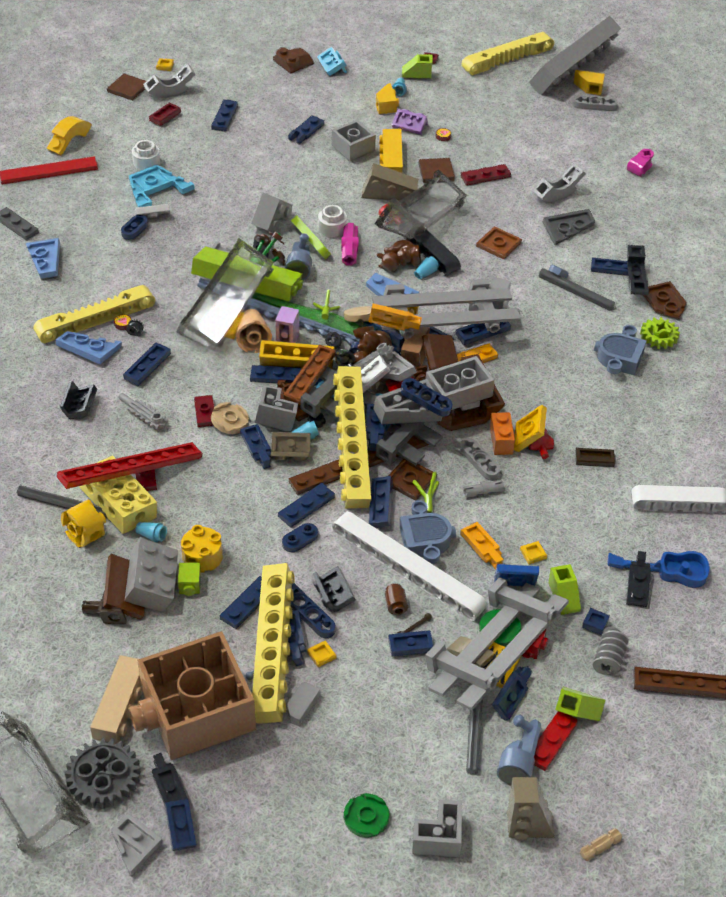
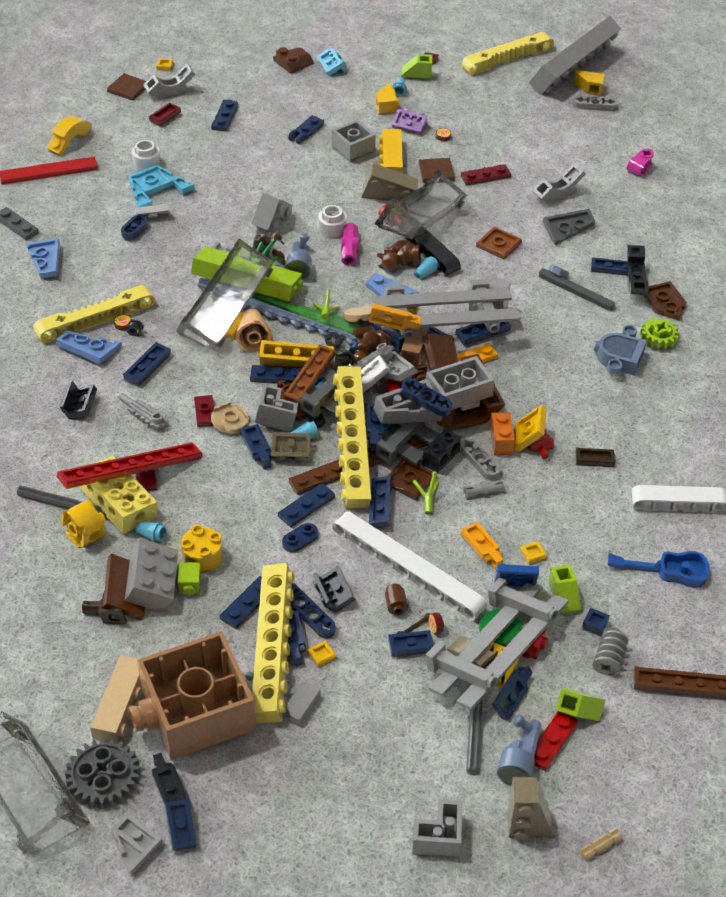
(287, 325): lavender brick -> none
(312, 238): lime beam -> none
(364, 822): green tile -> none
(426, 532): sand blue piece -> none
(436, 623): none -> dark red tile
(441, 450): none -> black brick
(638, 581): black hinge -> none

